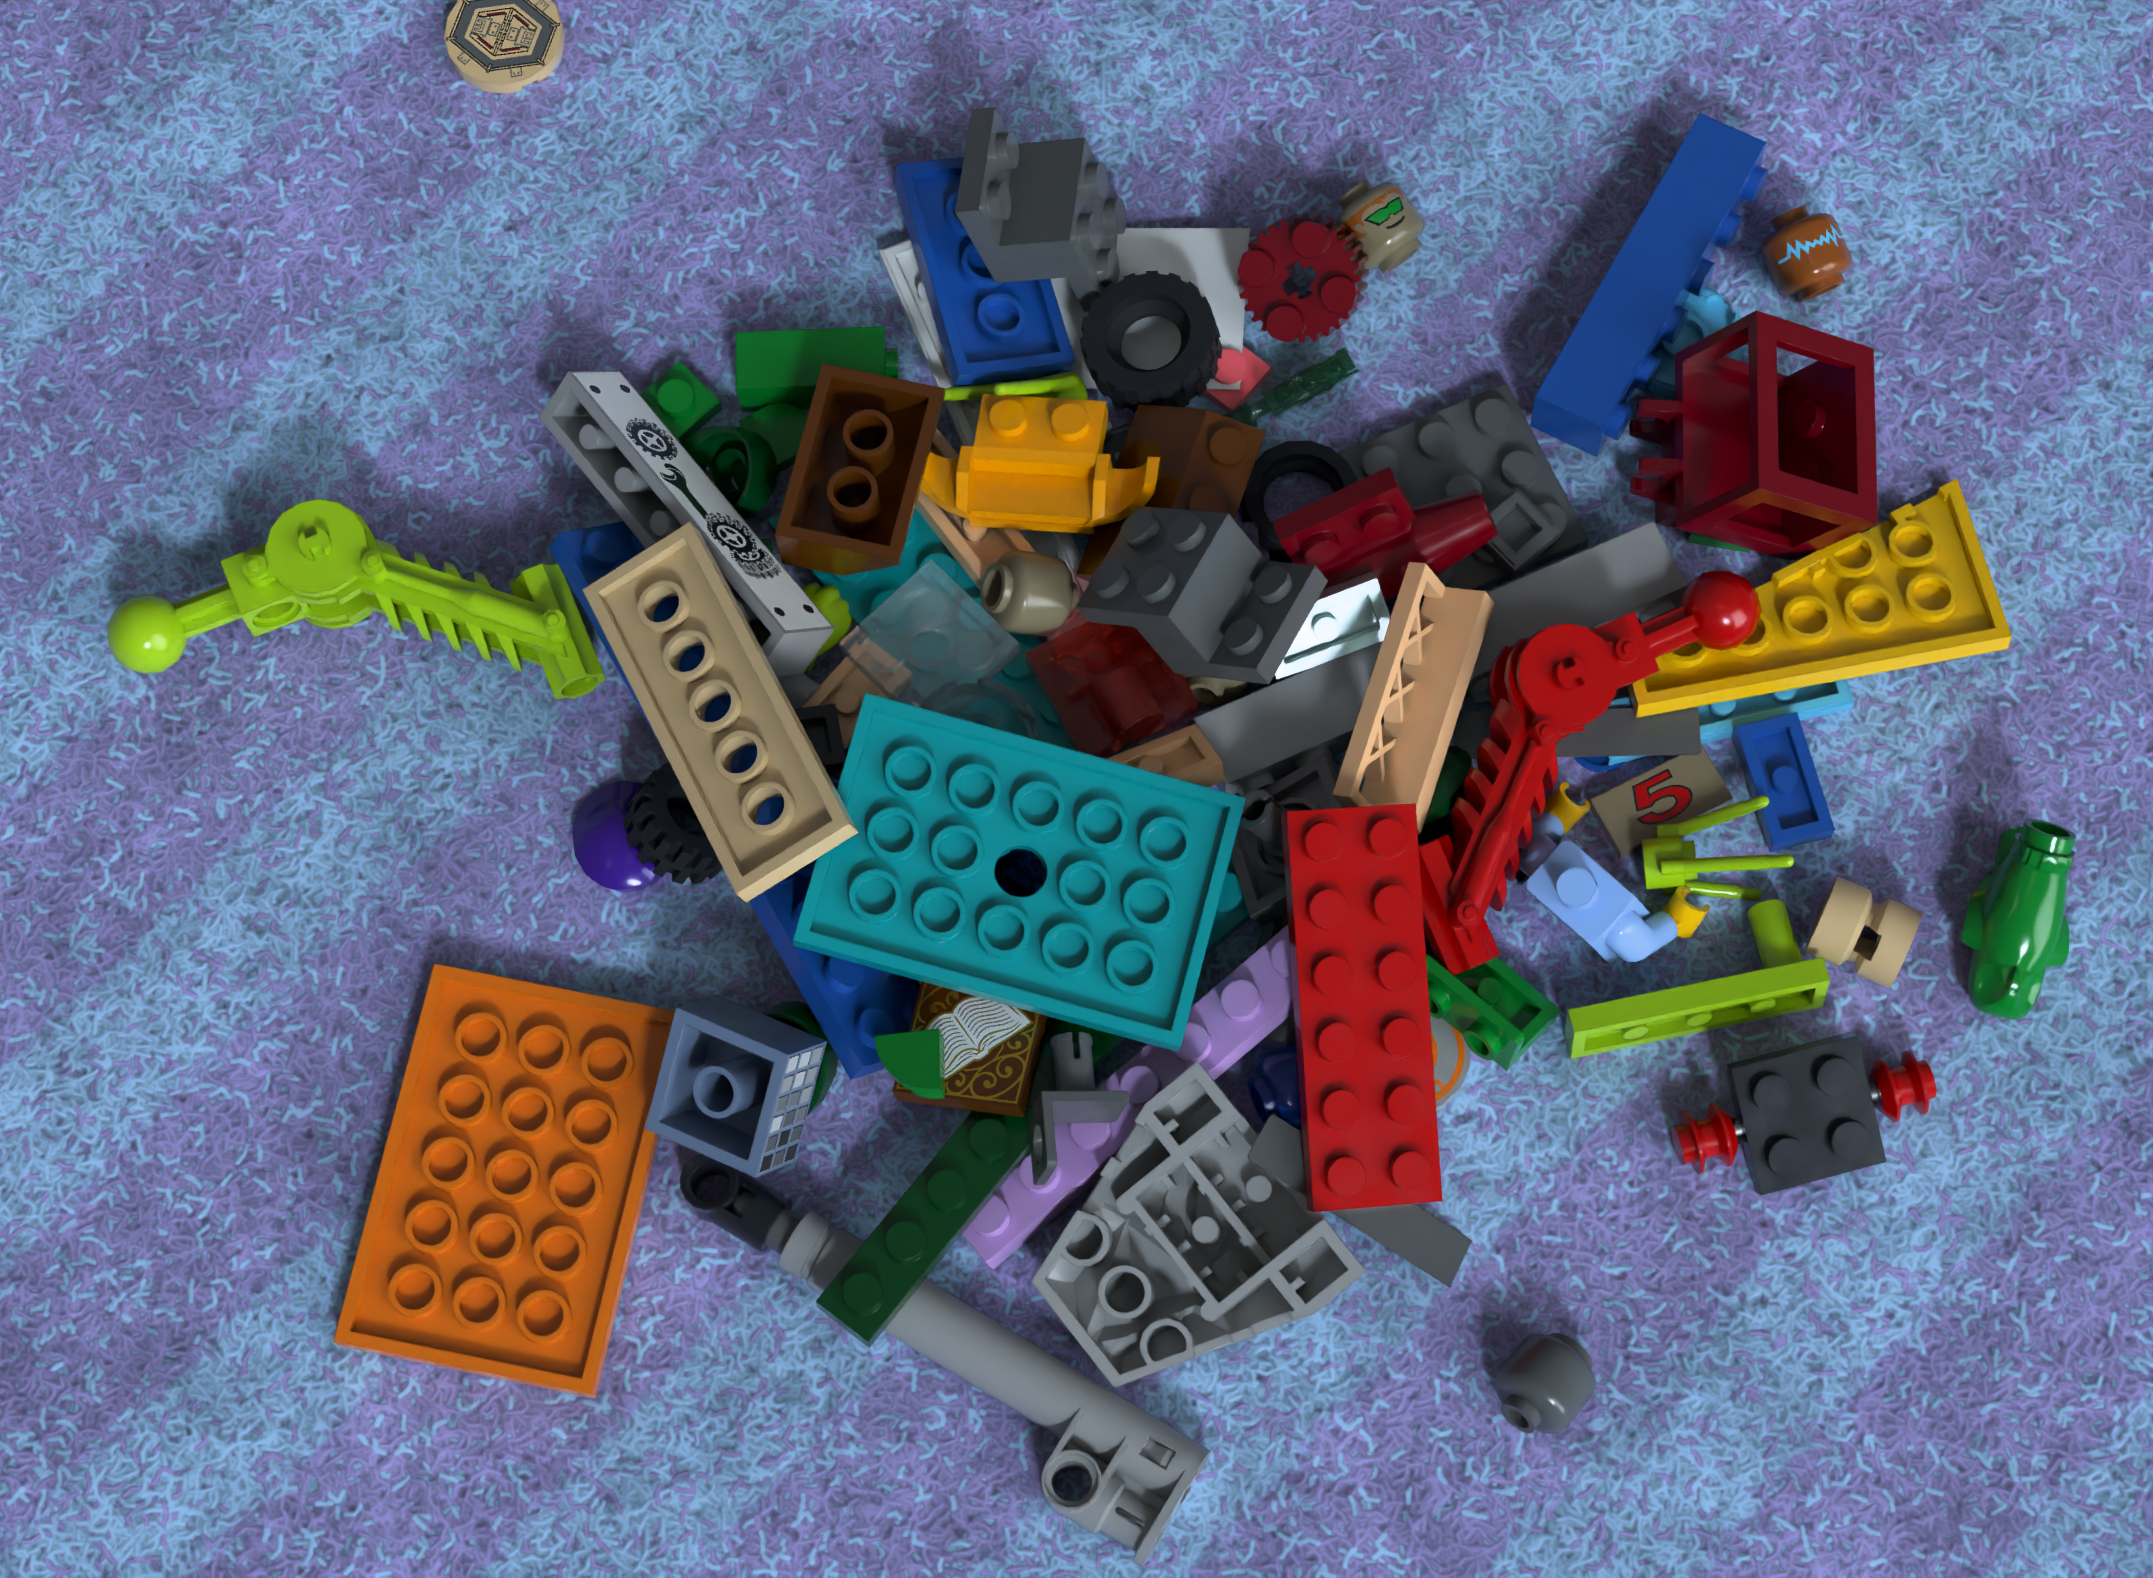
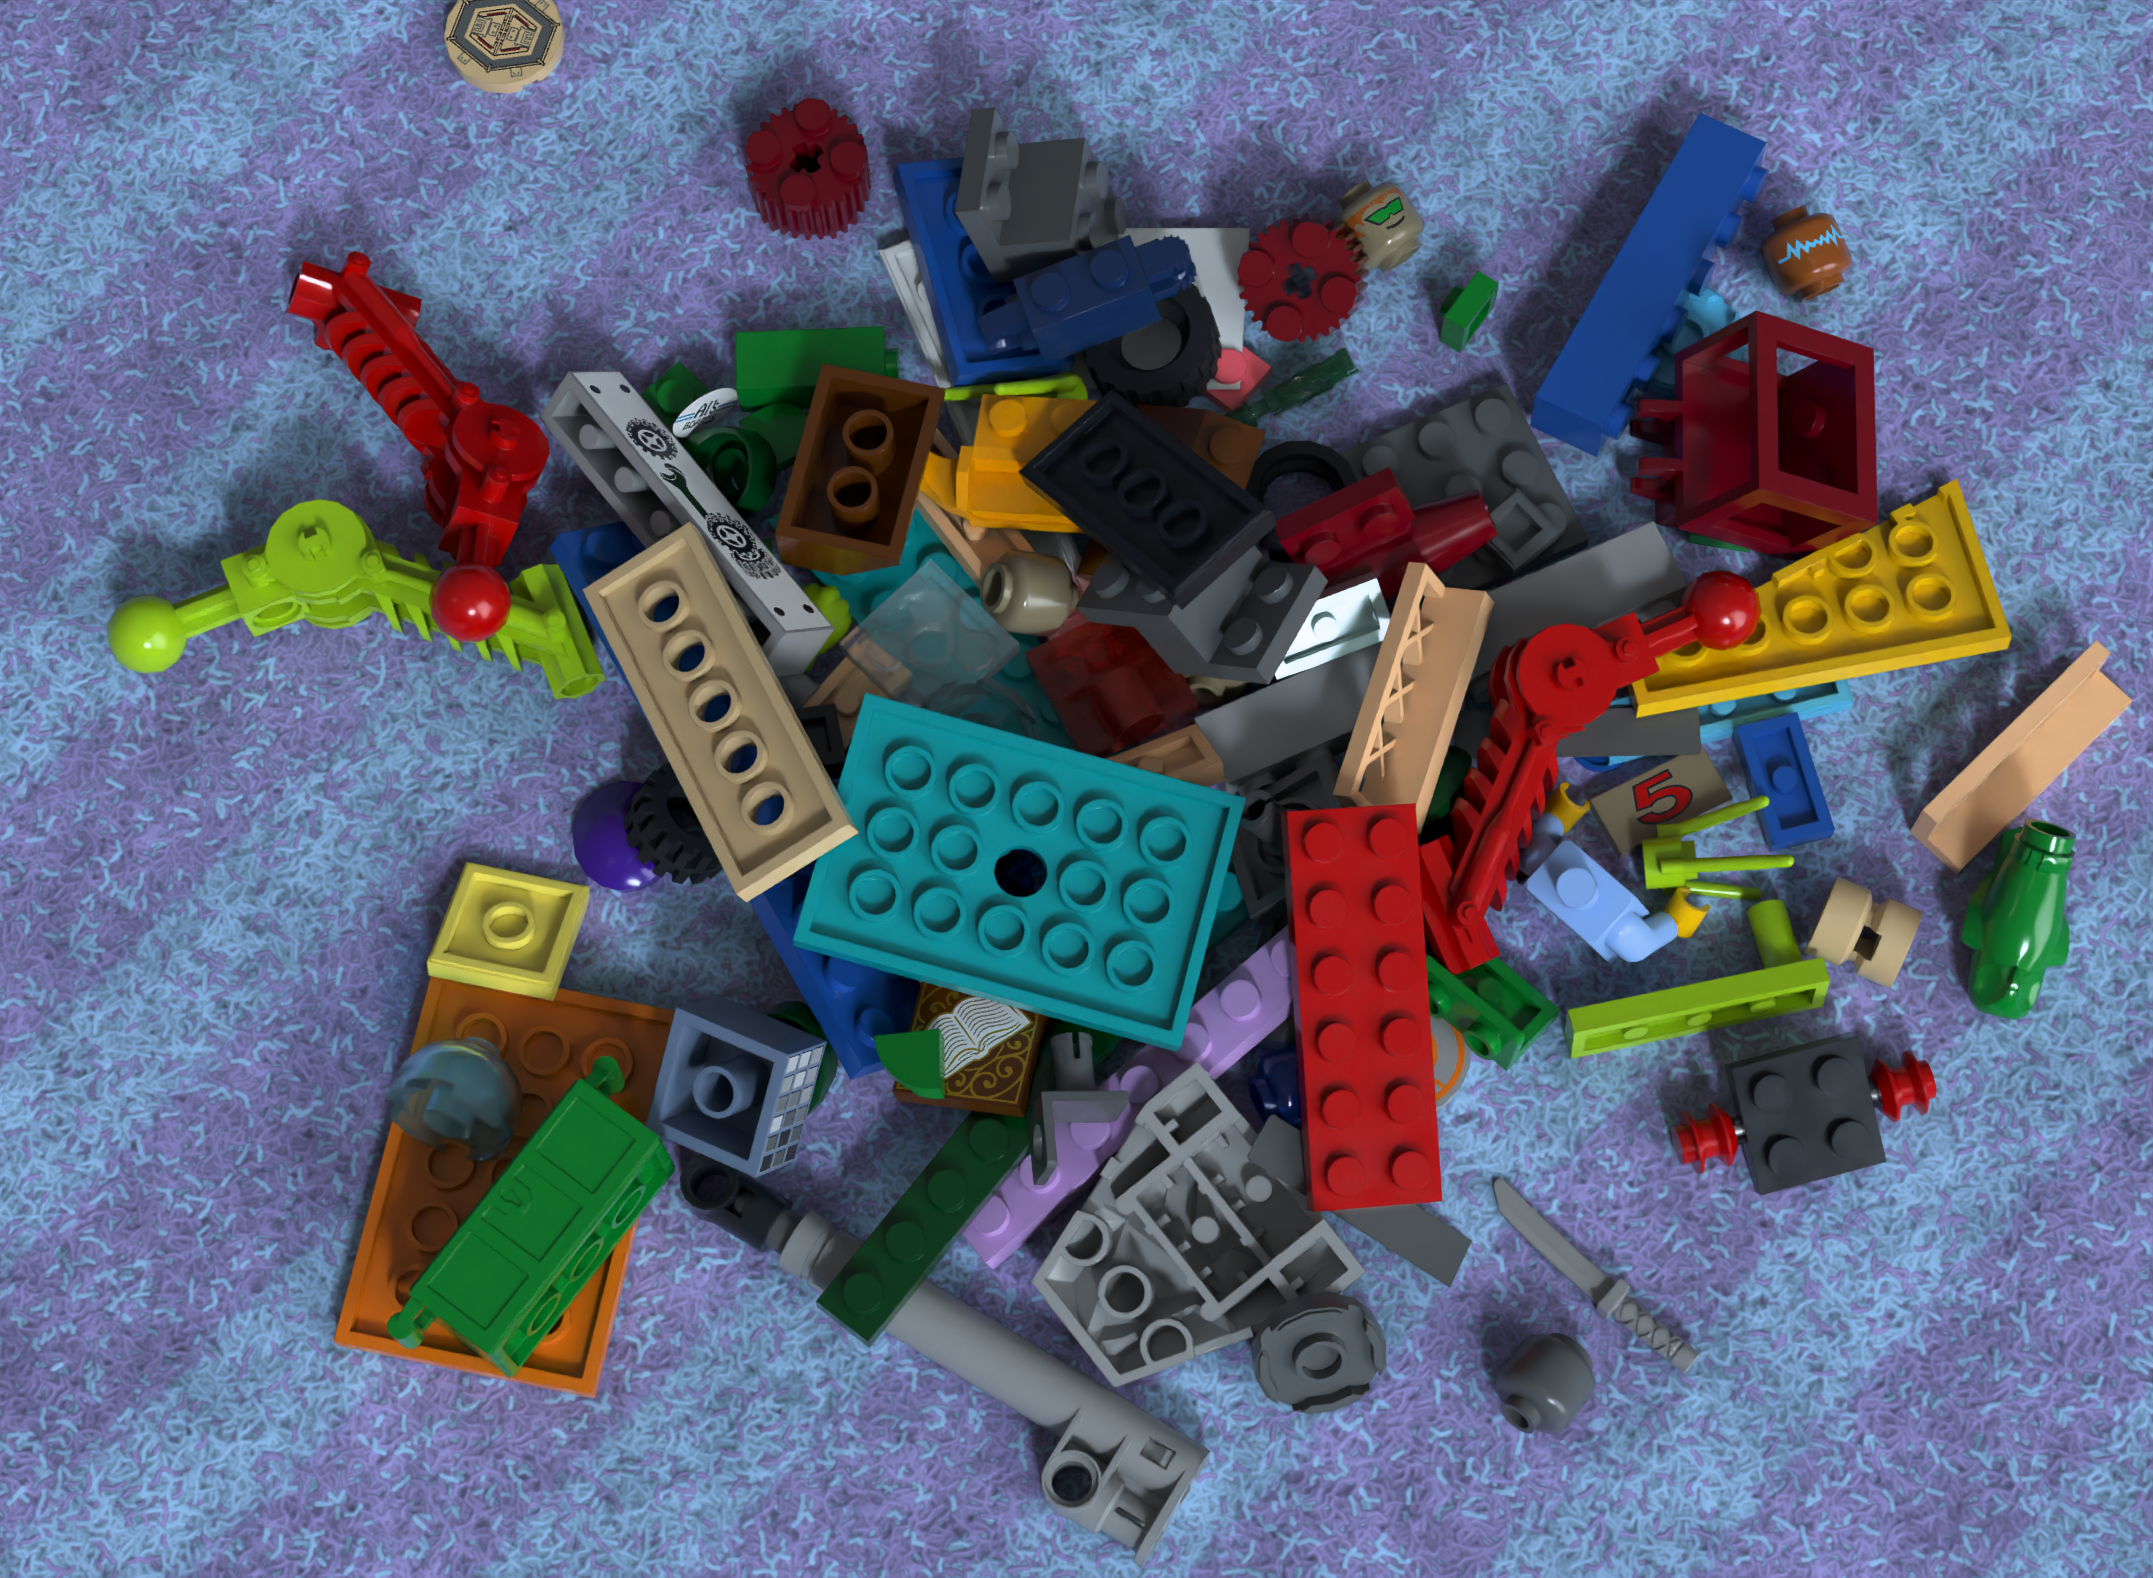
(460, 1095): none -> clear light blue cylinder
(474, 451): none -> red piece
(508, 931): none -> light yellow tile
(541, 1227): none -> green container
(704, 411): none -> white sticker
(803, 143): none -> dark red brick
(1089, 298): none -> dark blue hinge
(1148, 498): none -> black tile
(1318, 1352): none -> dark grey tile
(1466, 310): none -> green plate
(1609, 1296): none -> light grey sword
(2021, 761): none -> light nougat fence

